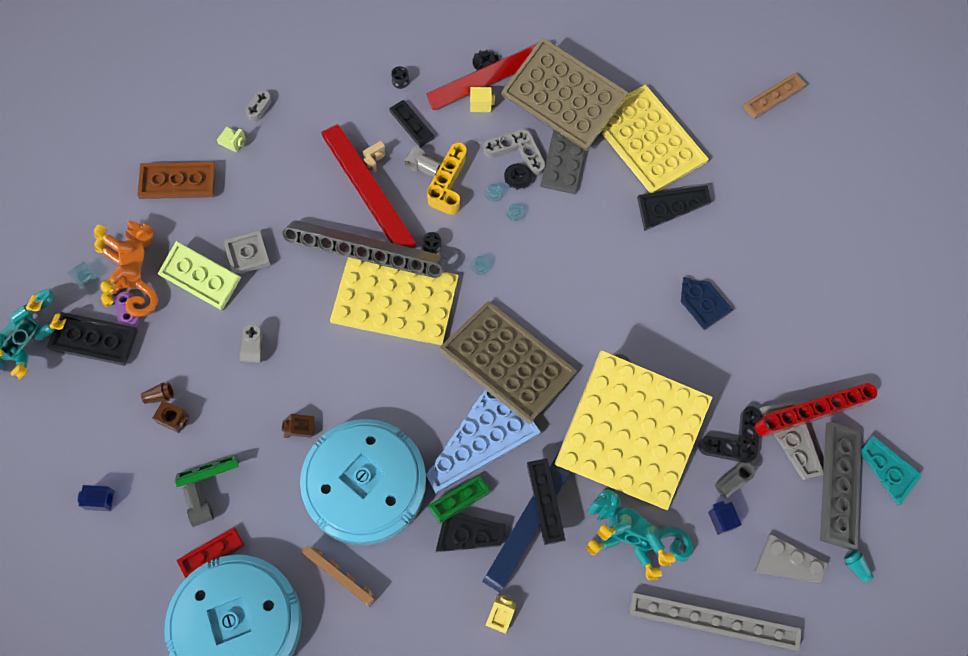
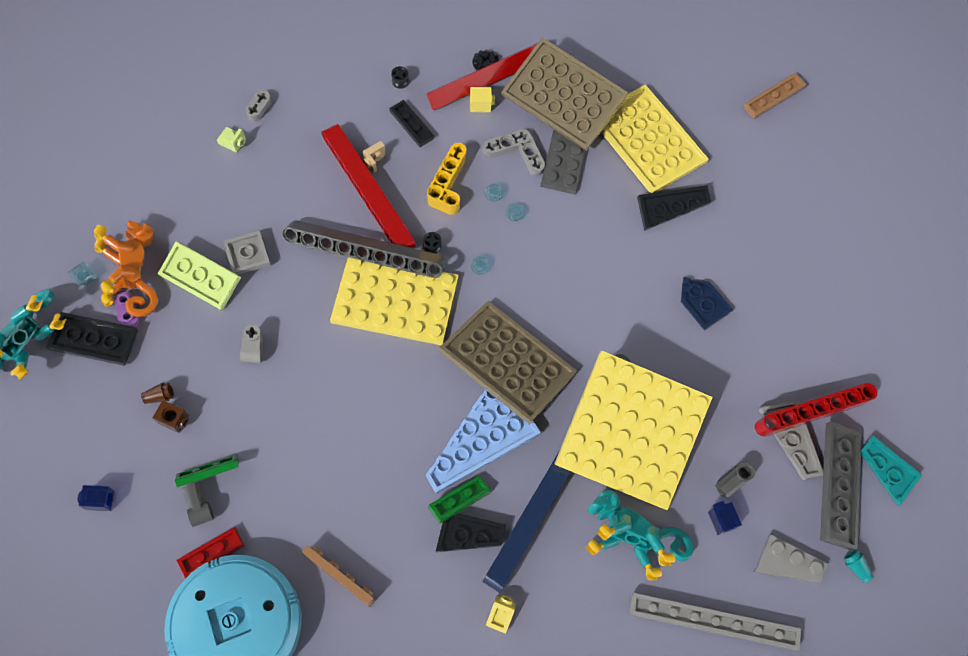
(176, 180): dark orange plate -> none
(298, 426): reddish brown bracket -> none
(363, 482): medium azure piece -> none
(420, 161): light grey piece -> none
(520, 170): black gear -> none
(545, 502): black plate -> none
(737, 446): black beam -> none

